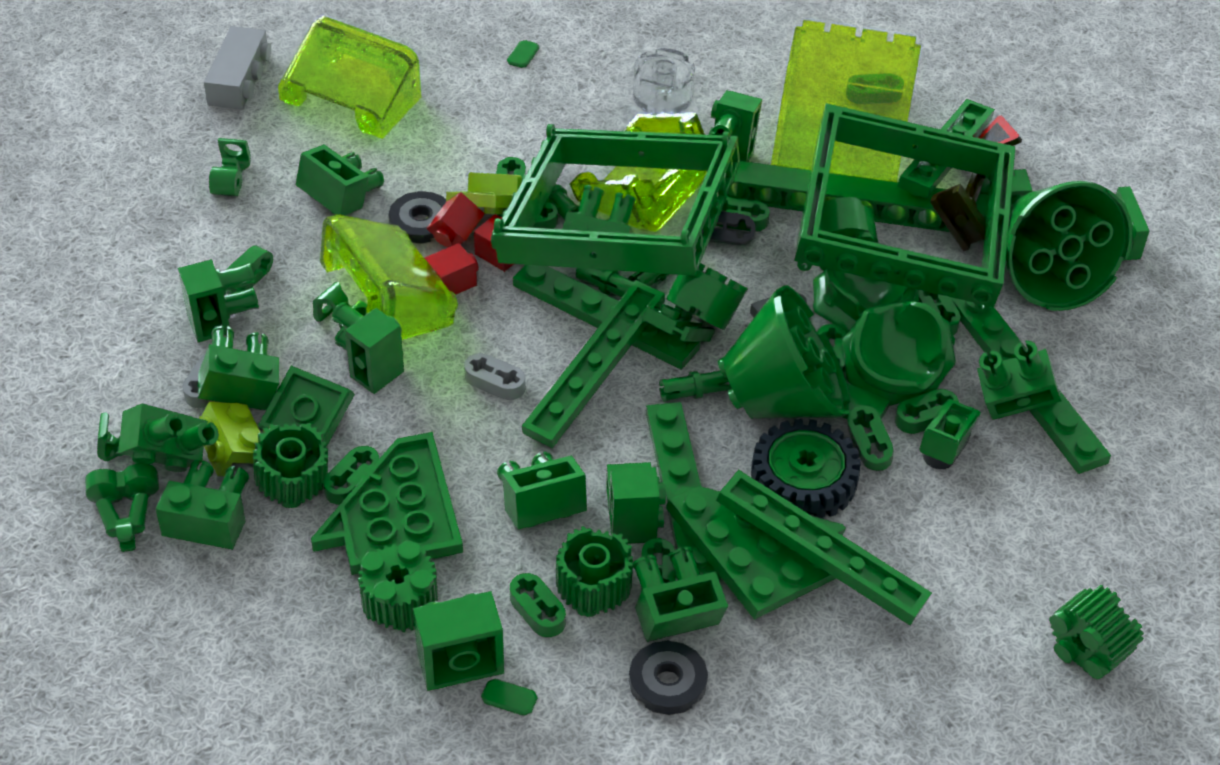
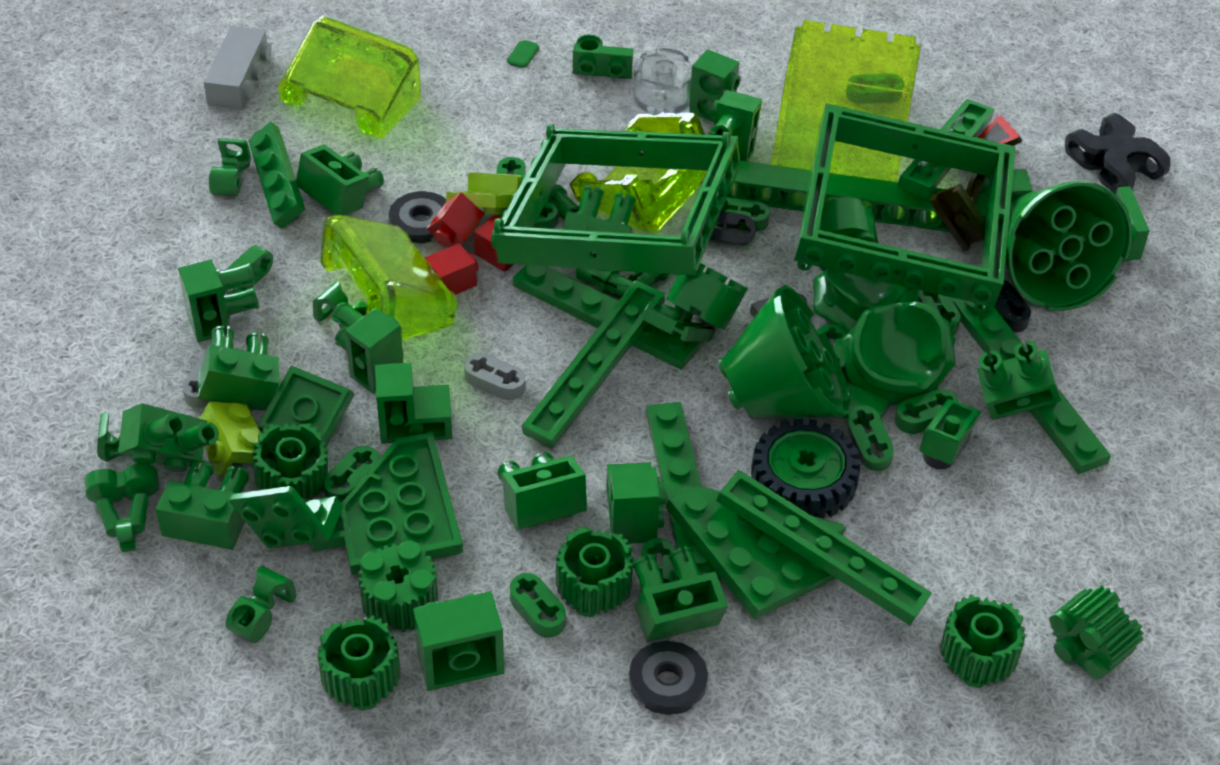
(252, 616): none -> green leg
(276, 175): none -> green plate
(284, 518): none -> green bracket
(359, 662): none -> green brick
(410, 409): none -> green brick
(509, 697): green piece -> none
(598, 60): none -> green plate
(693, 385): green pin -> none
(710, 79): none -> green brick
(982, 640): none -> green brick
(1013, 303): none -> black beam
(1117, 153): none -> black piece

